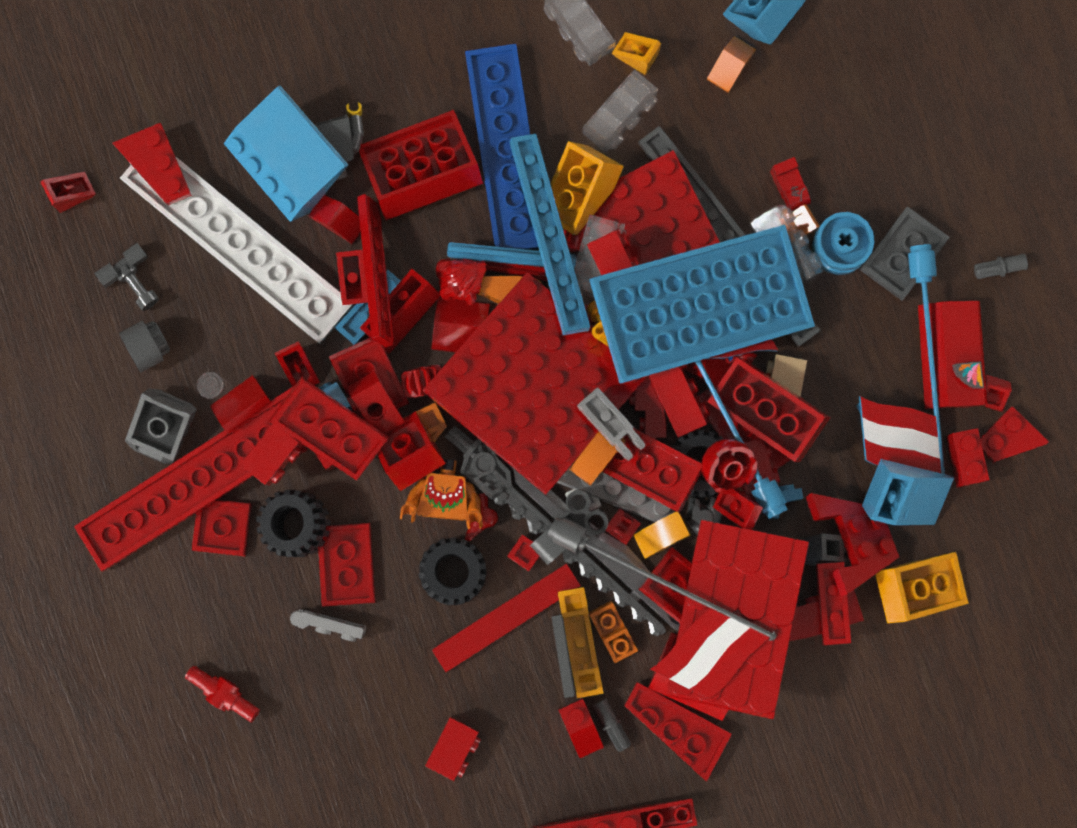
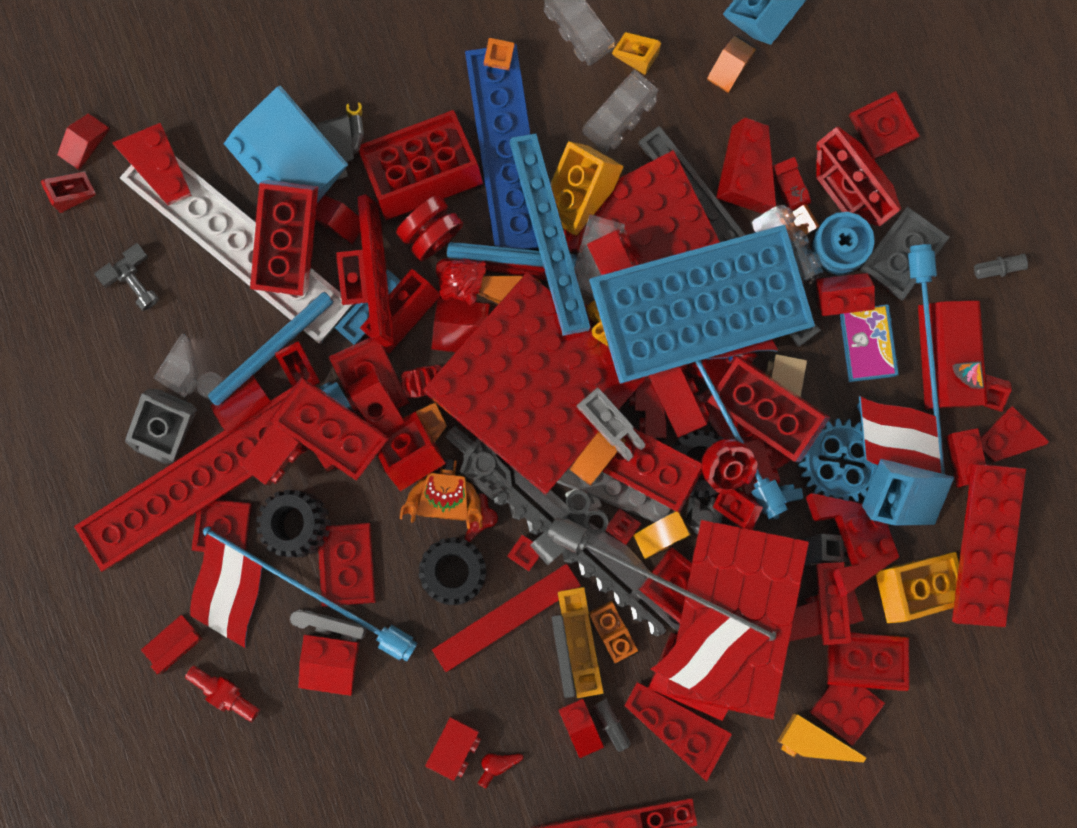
(81, 140): none -> red slope
(145, 344): dark grey piece -> none
(171, 644): none -> red panel
(179, 368): none -> clear slope
(230, 587): none -> flag
(269, 349): none -> dark azure axle
(283, 237): none -> red brick
(328, 664): none -> red slope
(429, 228): none -> red wheel
(496, 765): none -> red animal
(499, 54): none -> orange plate
(748, 168): none -> red wedge
(810, 741): none -> light orange slope
(838, 485): none -> dark azure gear
(845, 294): none -> red brick
(847, 710): none -> red plate
(855, 178): none -> red wedge
(869, 344): none -> piece
(870, 662): none -> red tile
(884, 125): none -> red tile
(988, 545): none -> red plate

